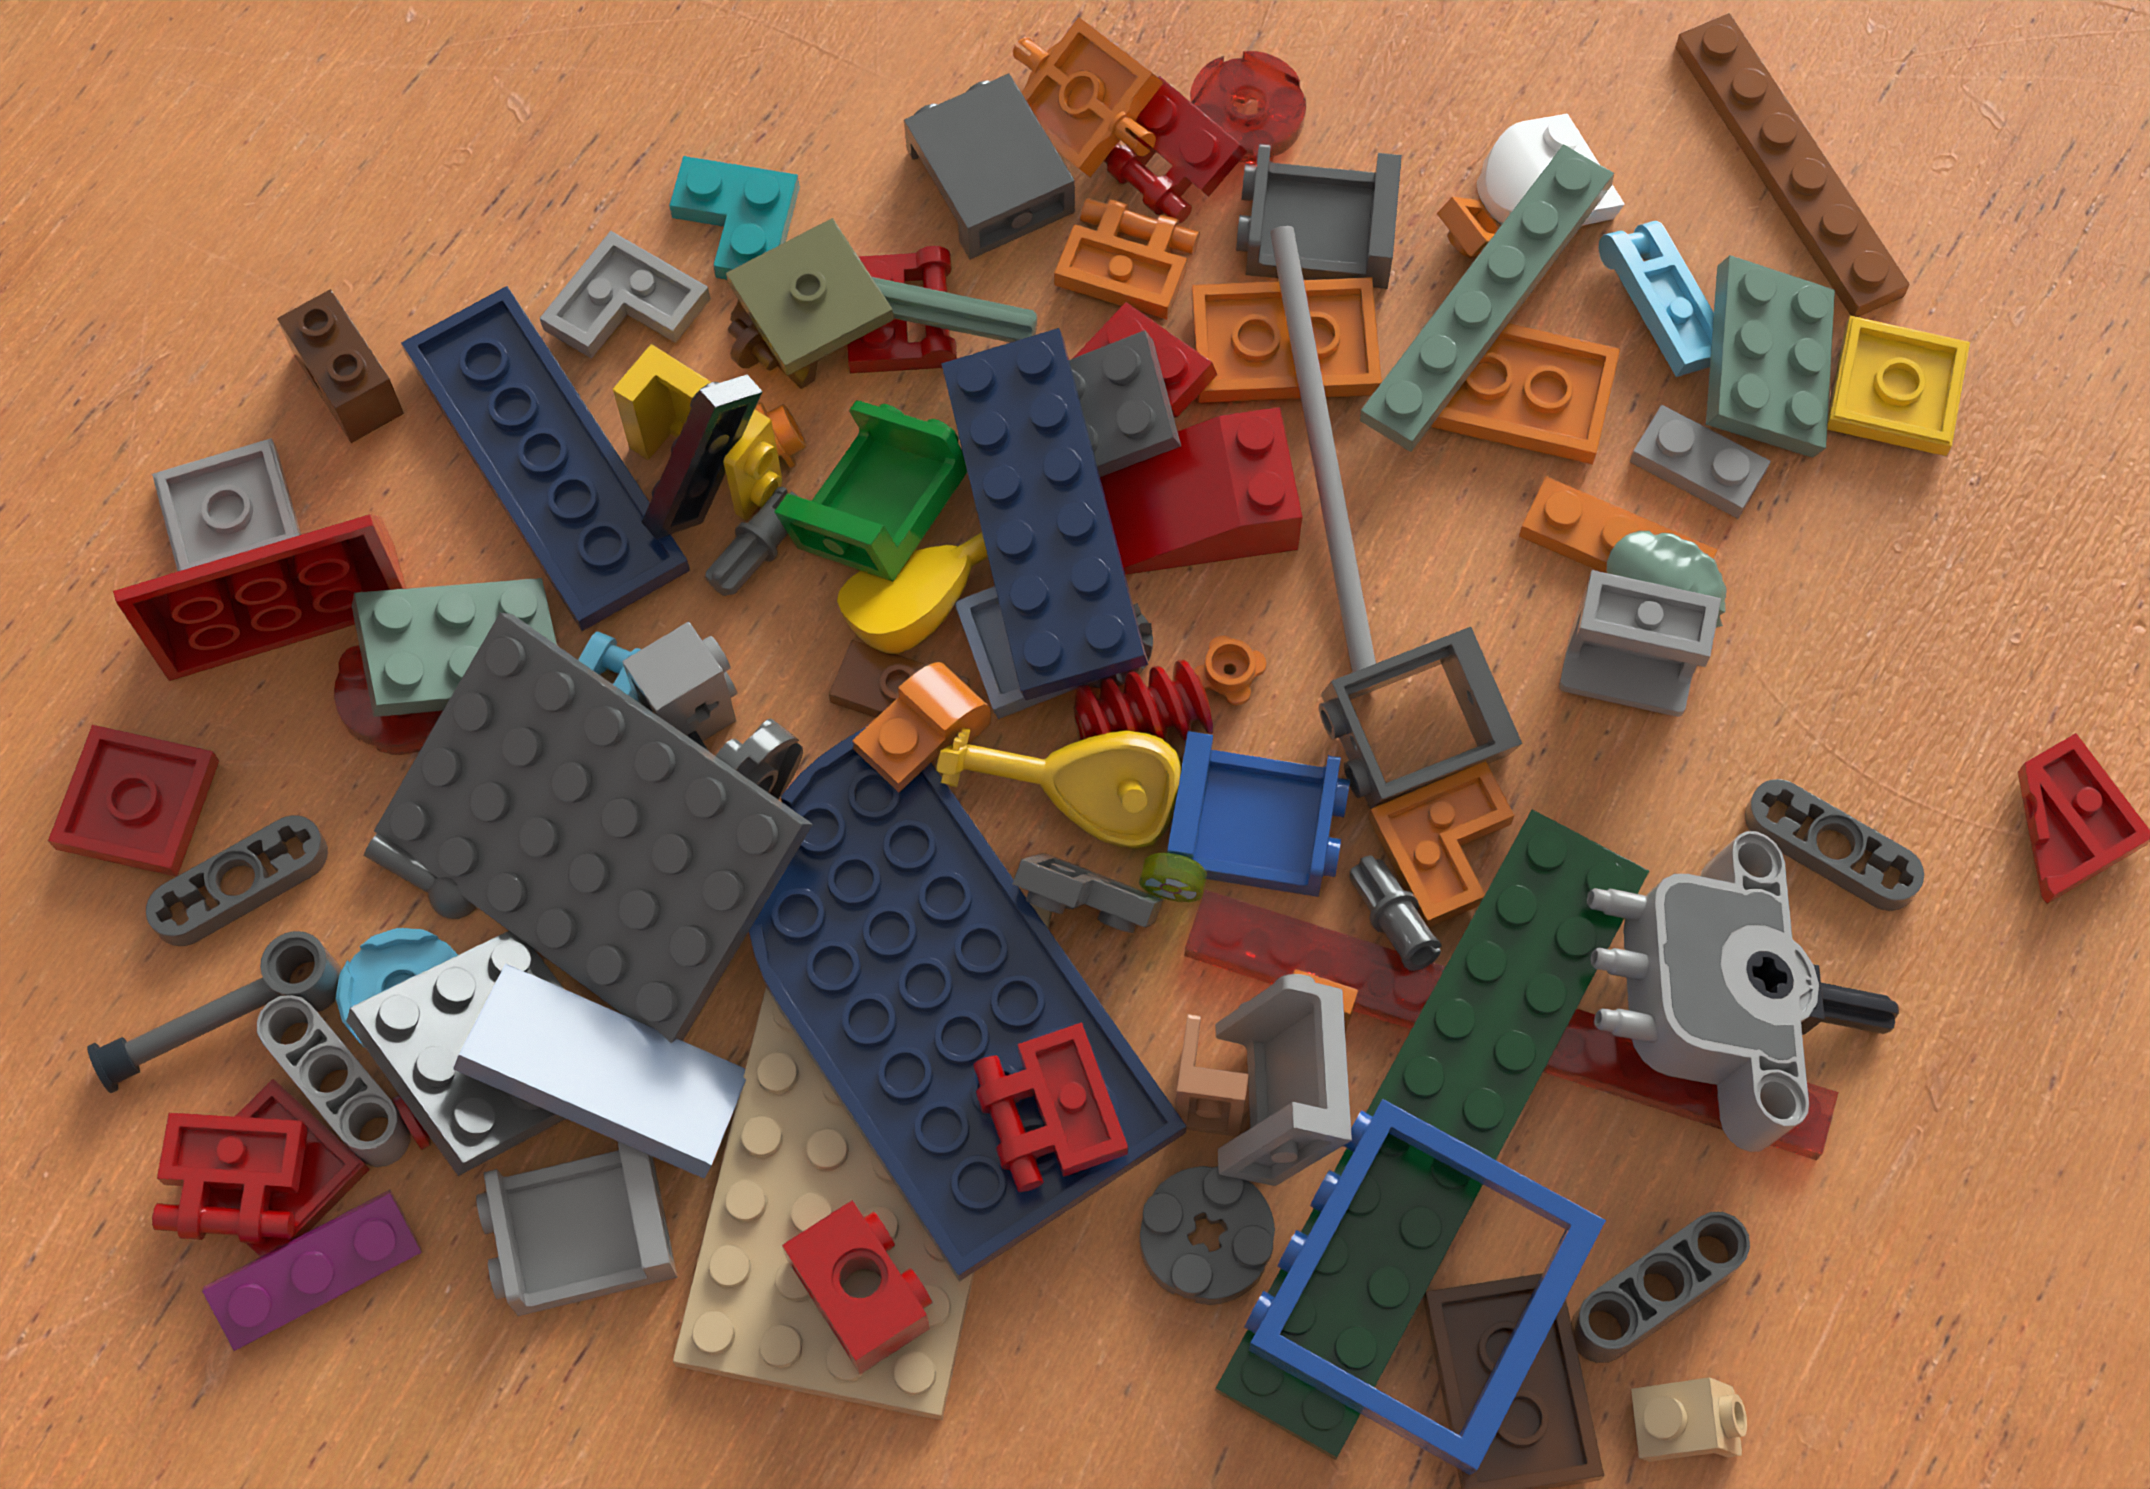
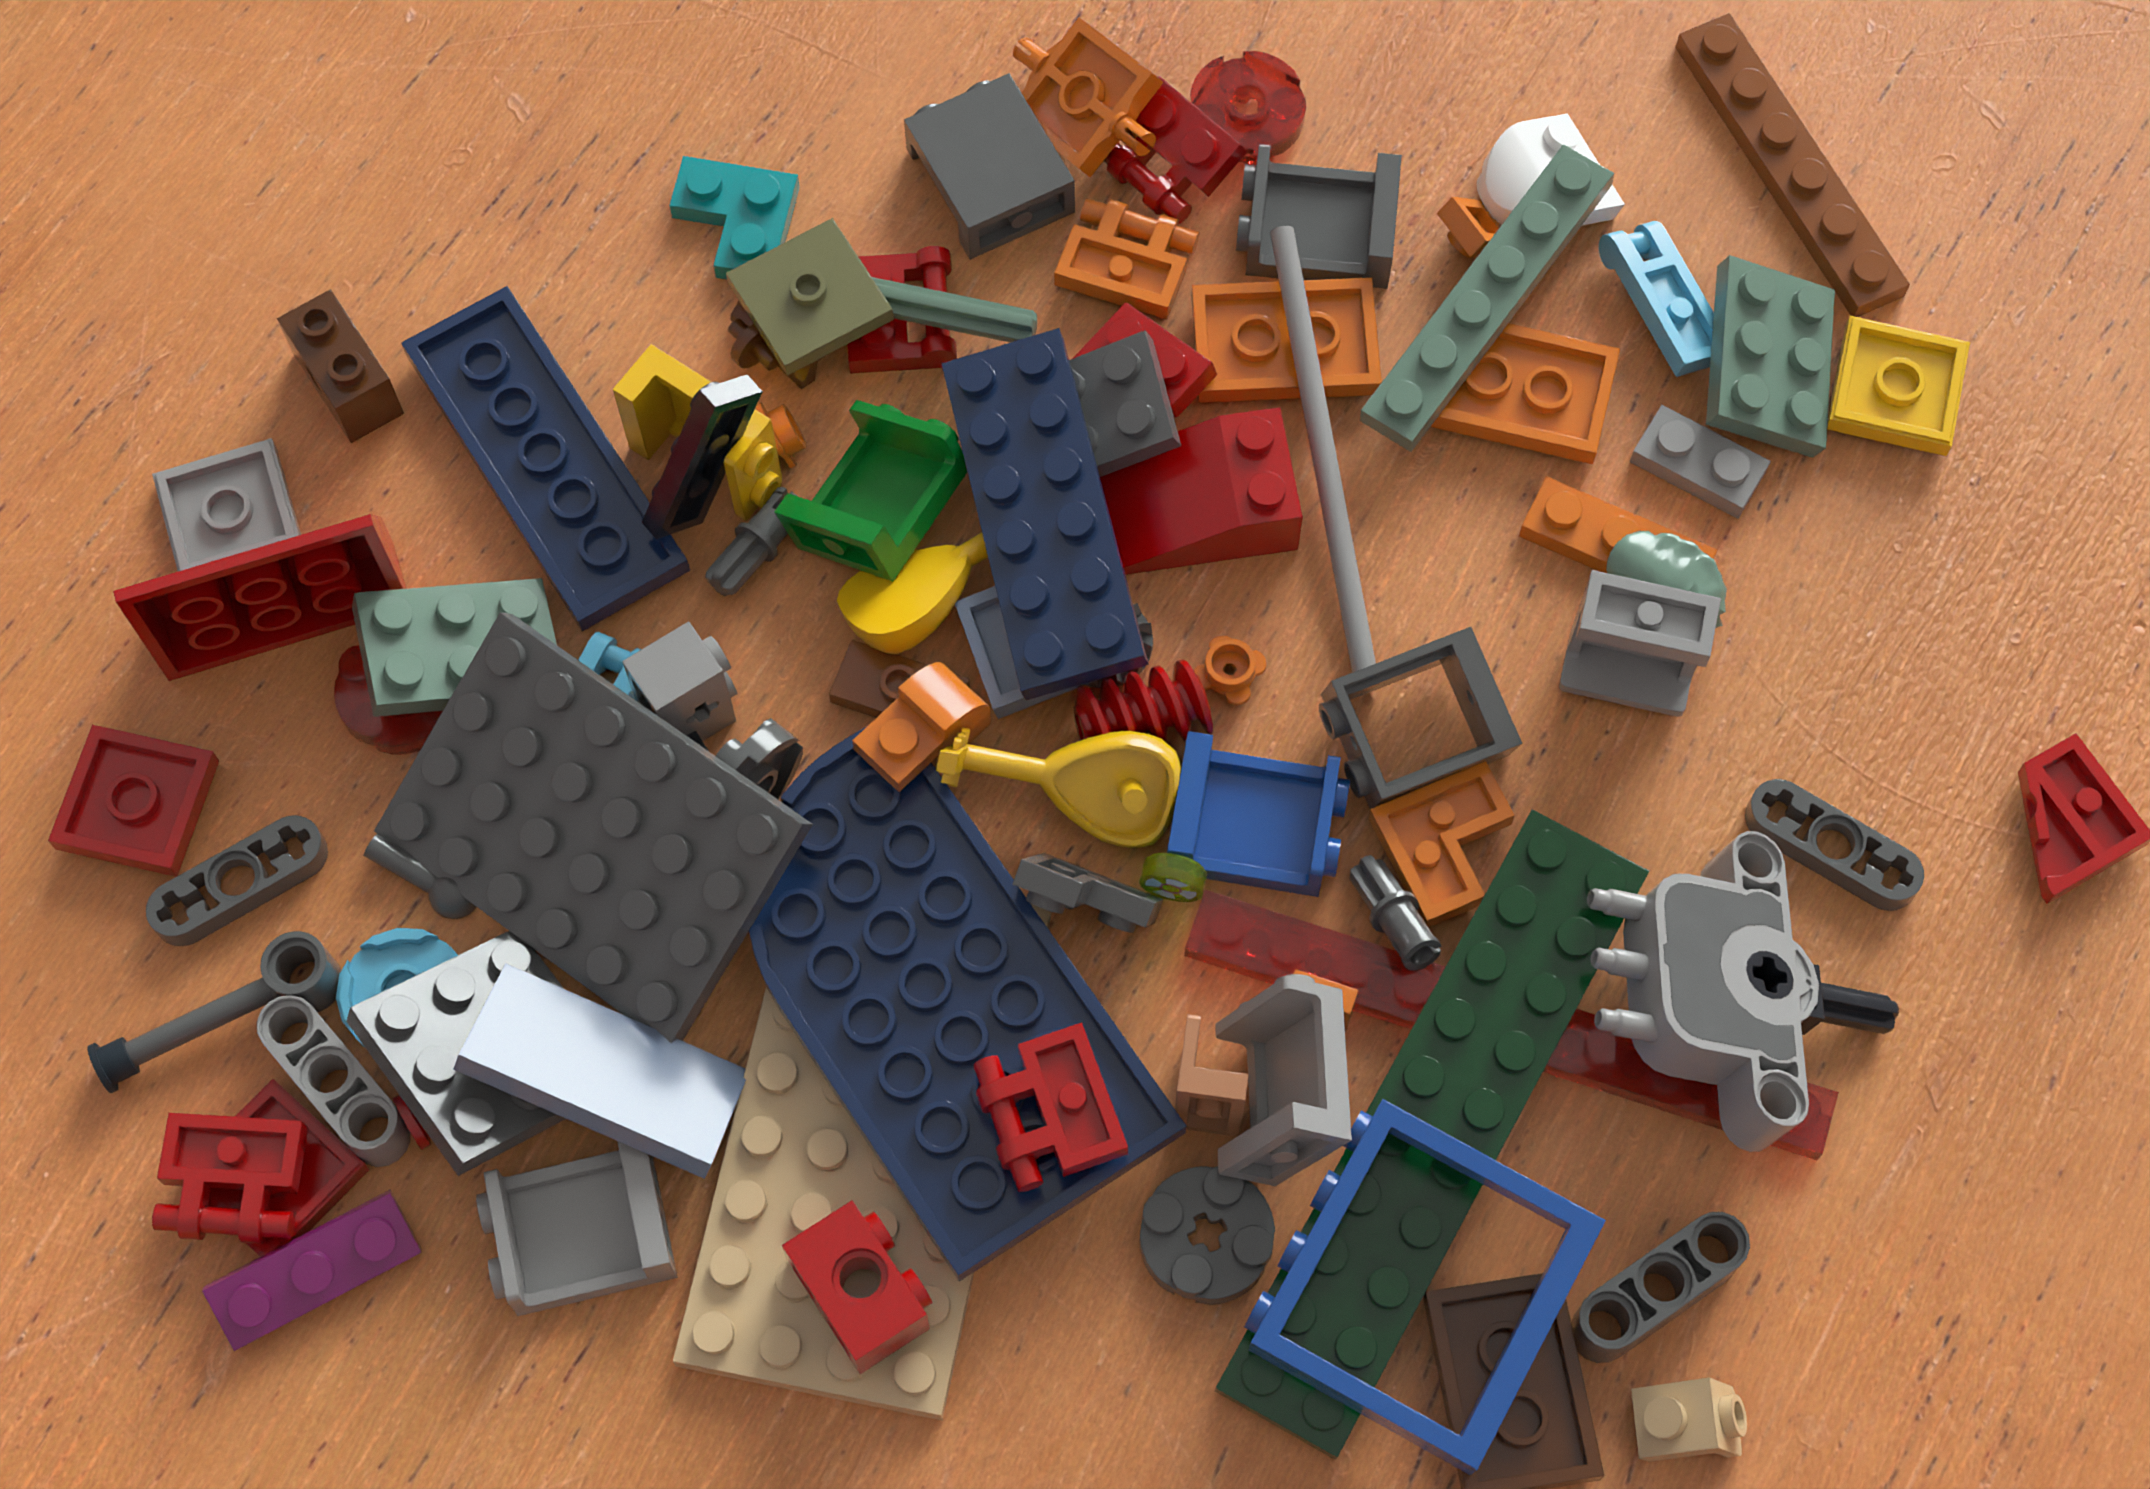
(622, 282): light grey plate -> none

